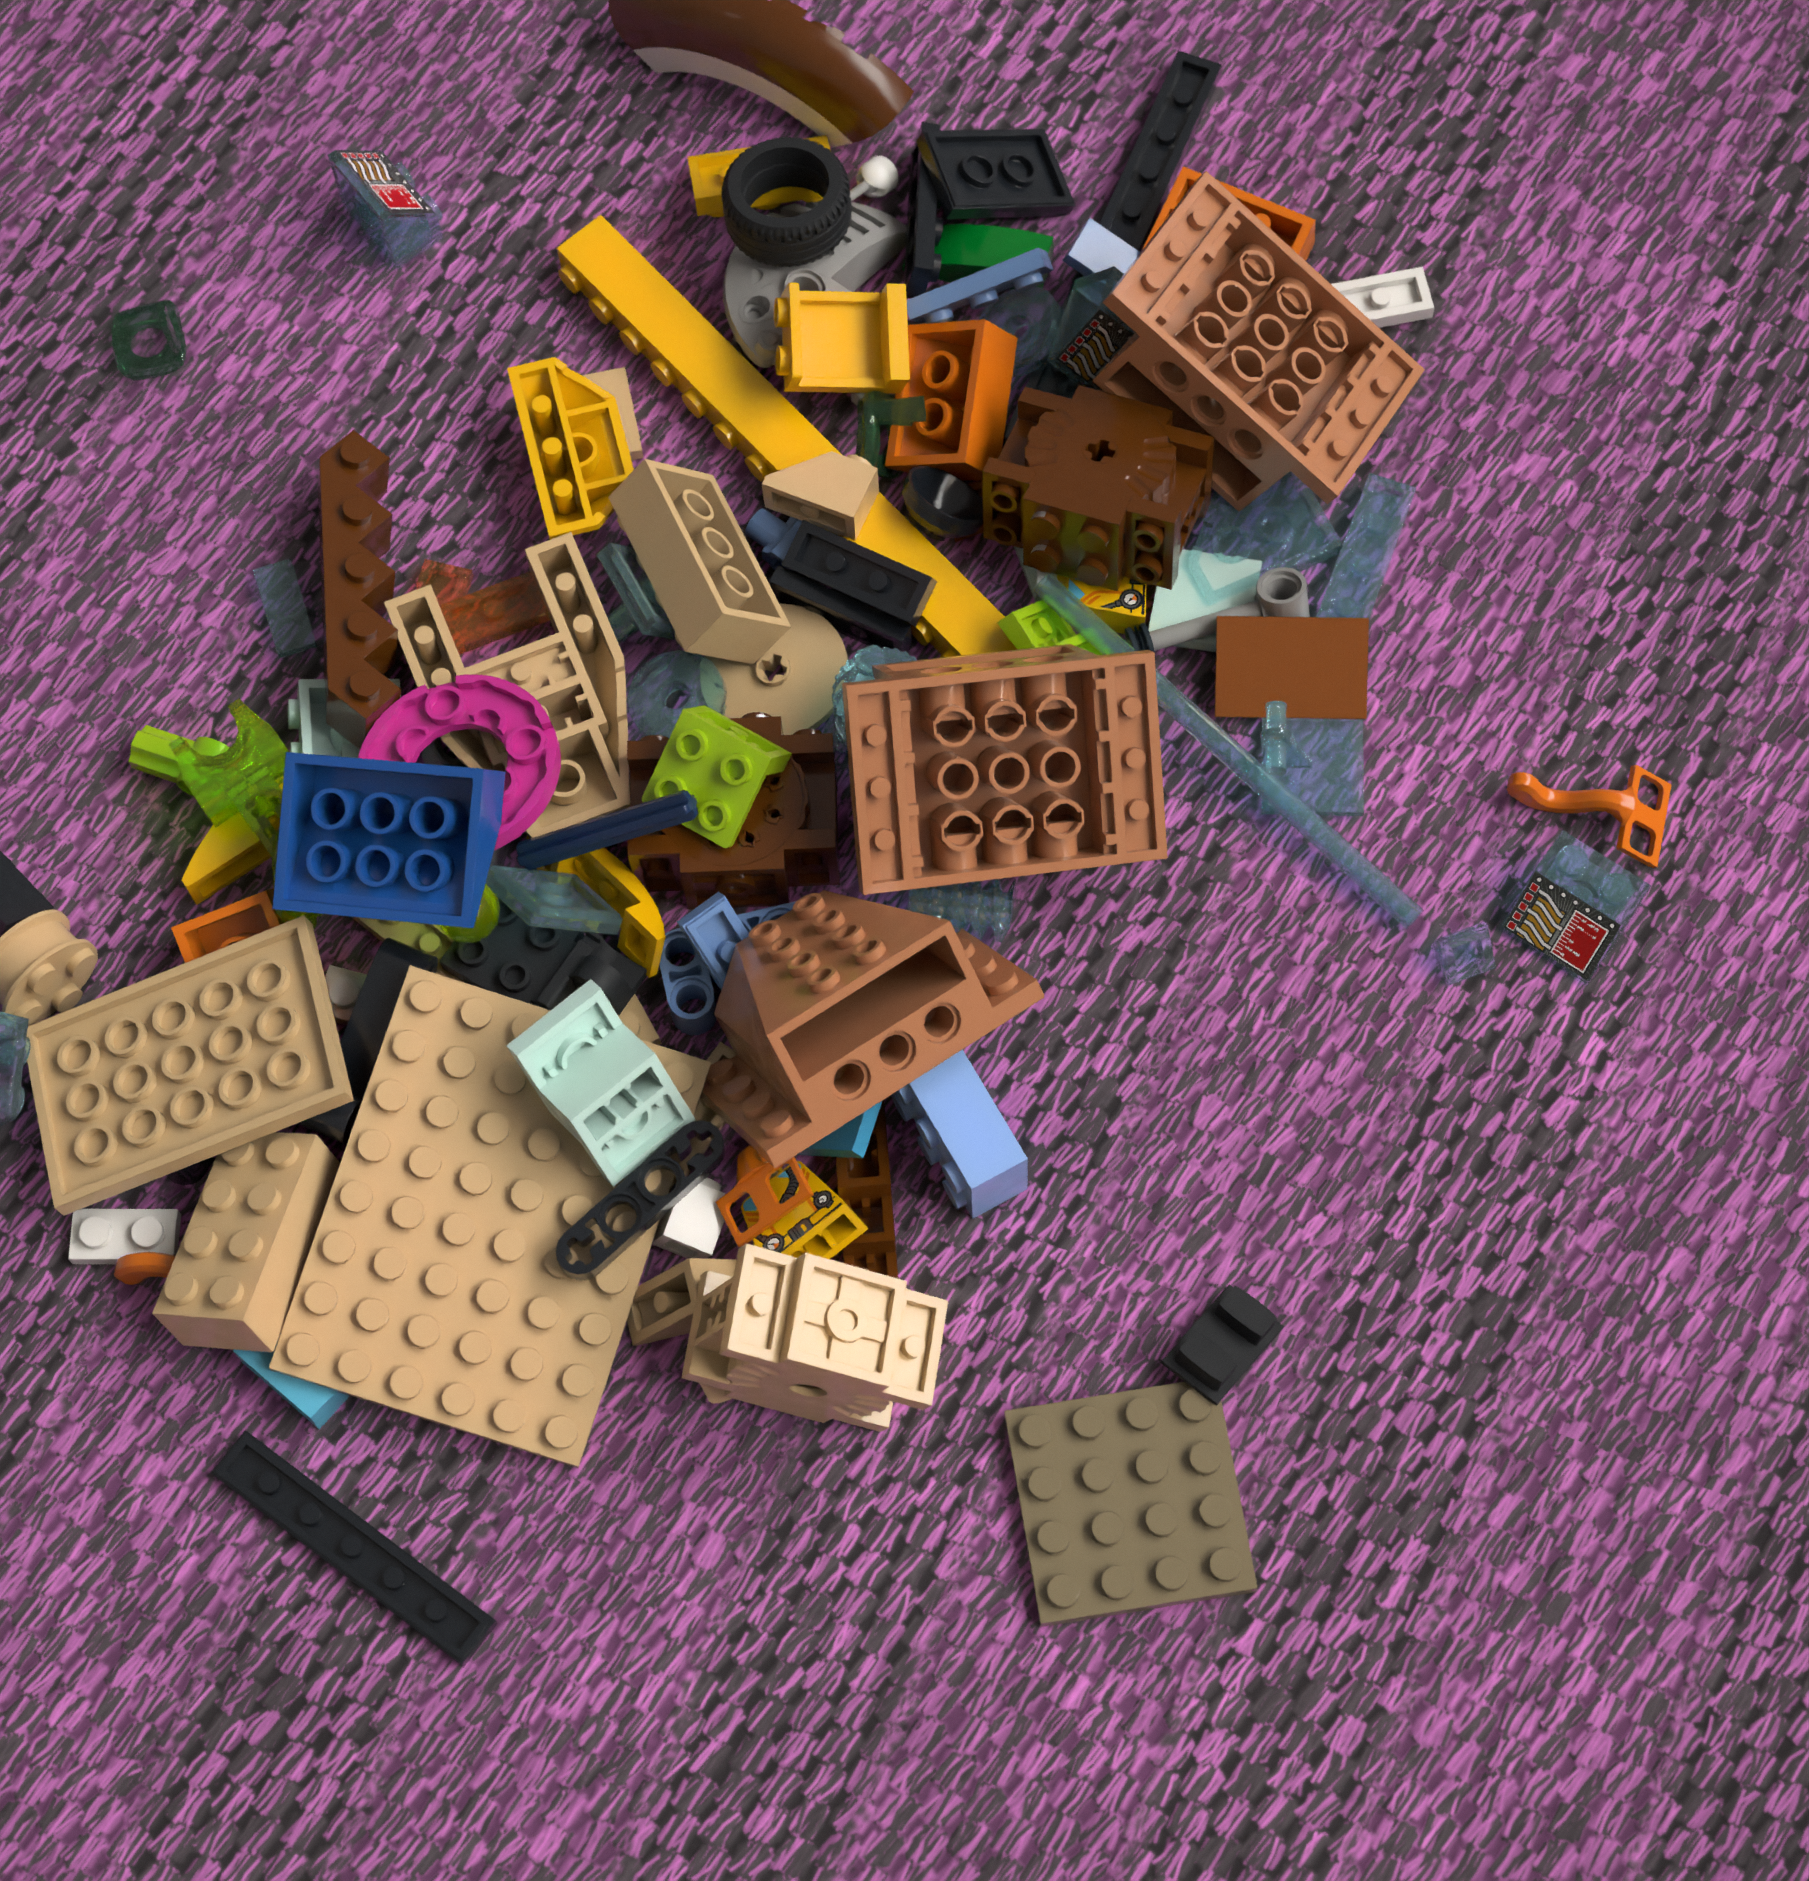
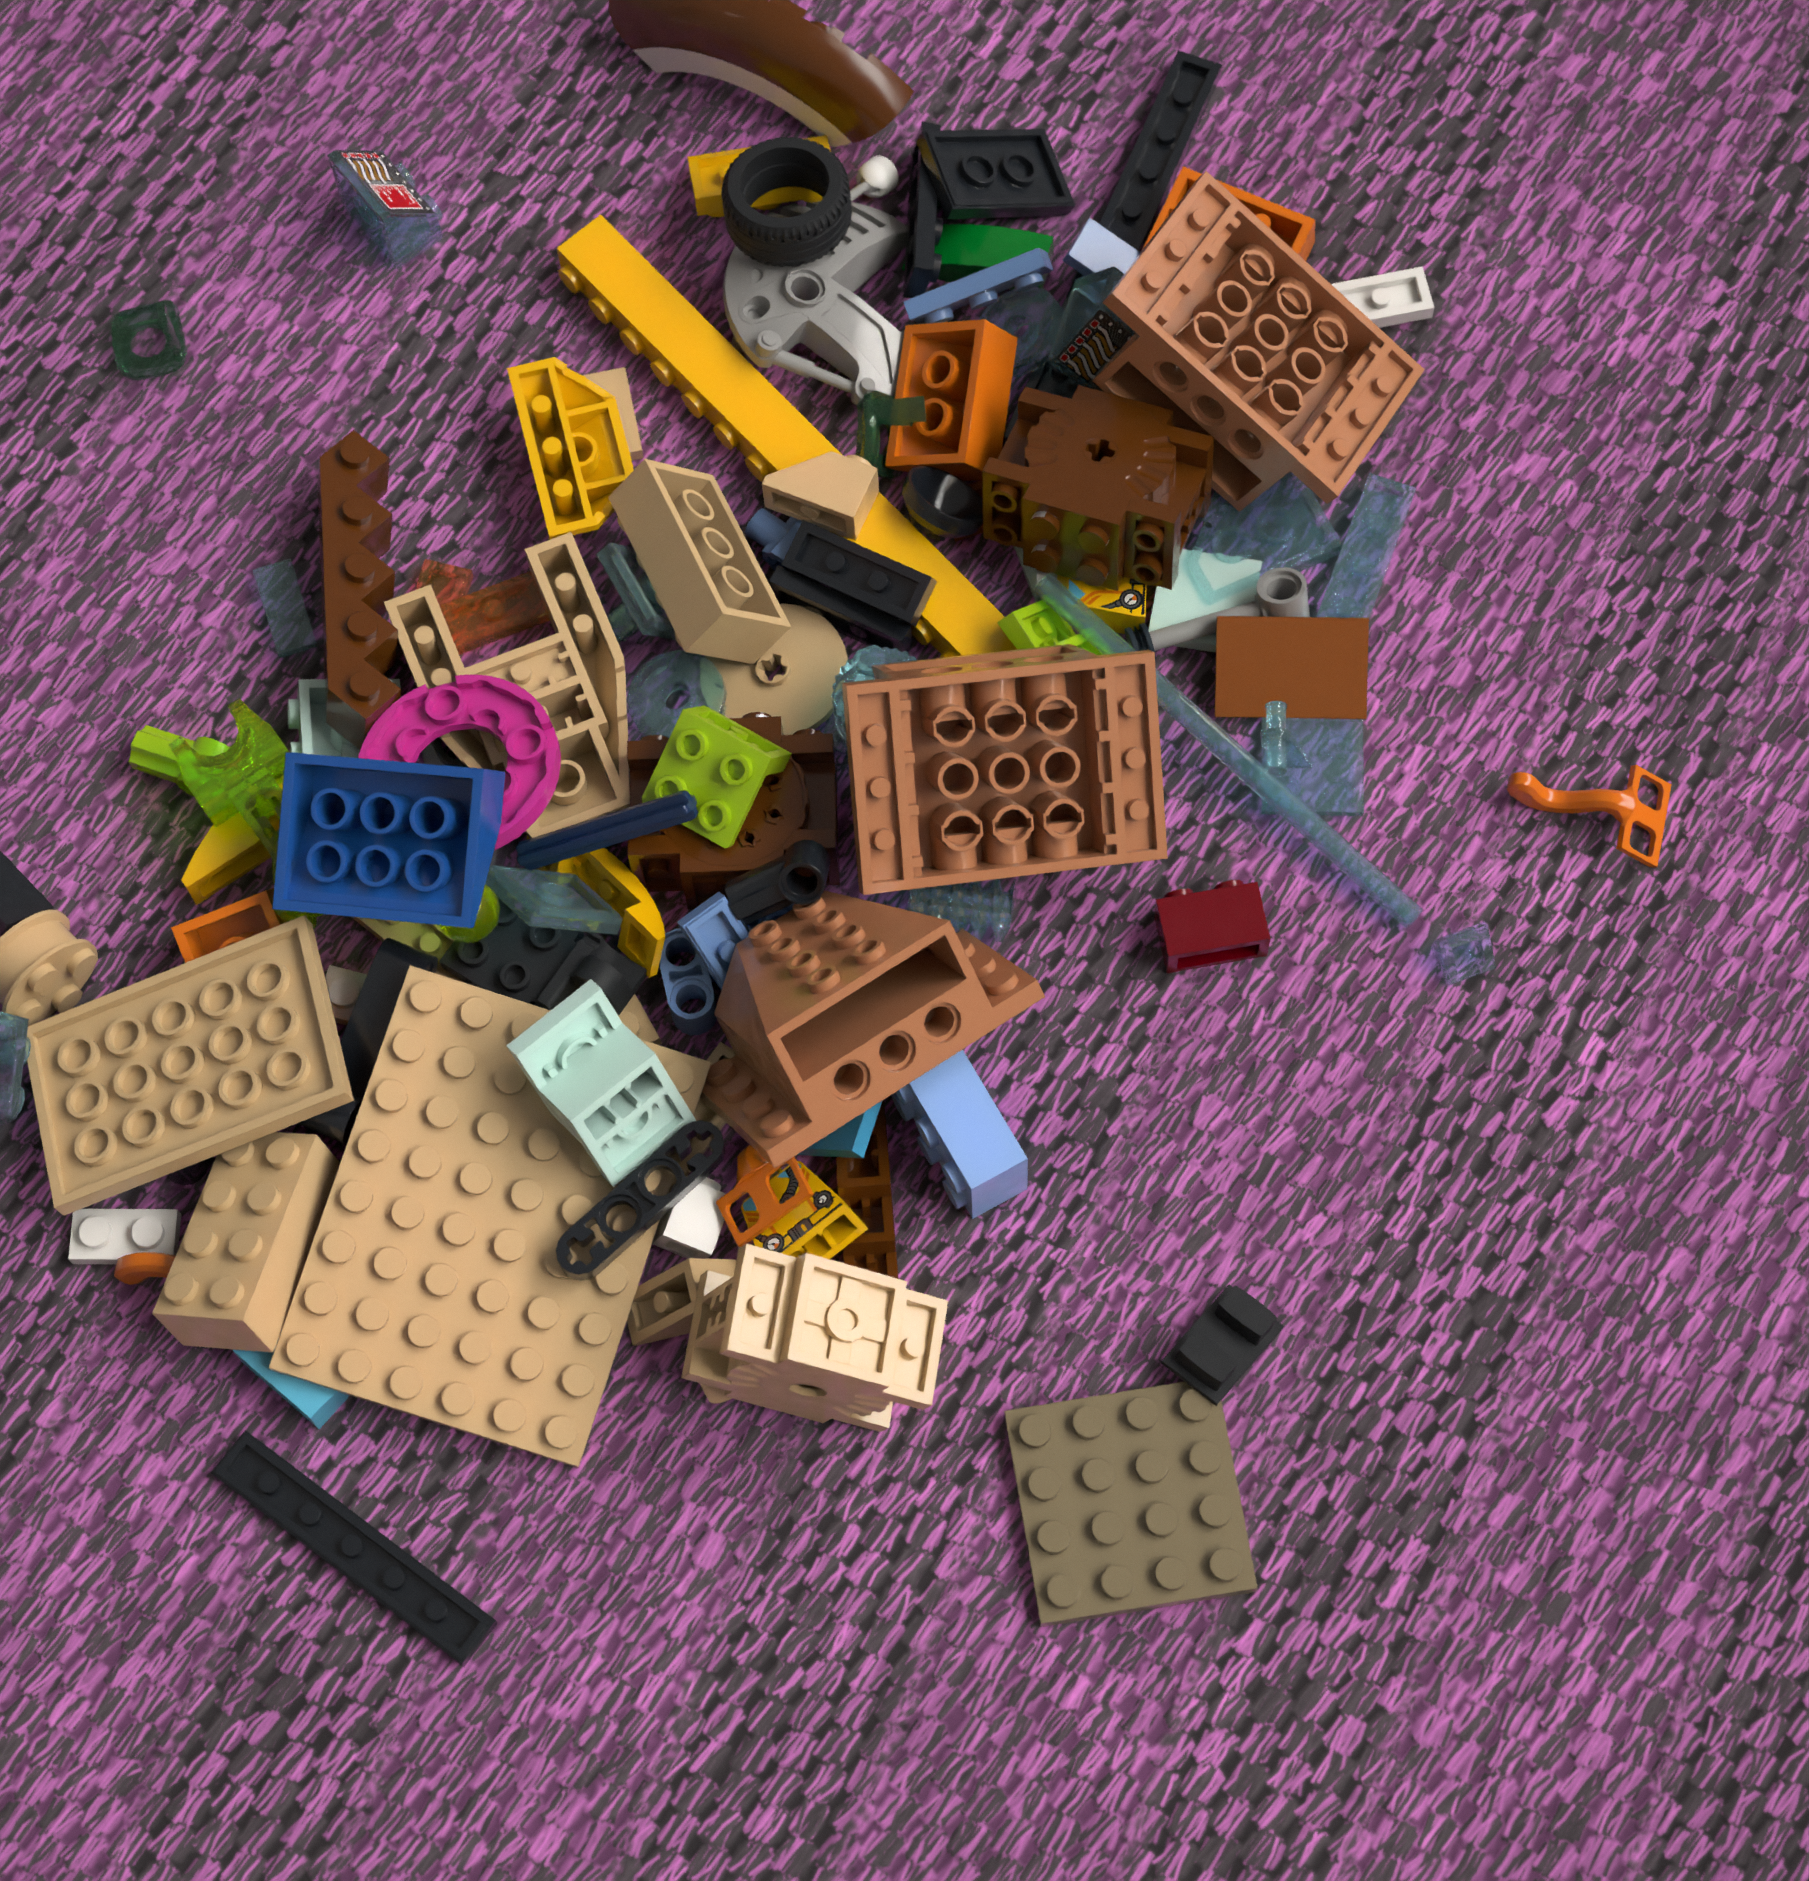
(777, 884): none -> black piece
(843, 340): yellow panel -> none
(1211, 926): none -> dark red brick
(1575, 907): slope -> none

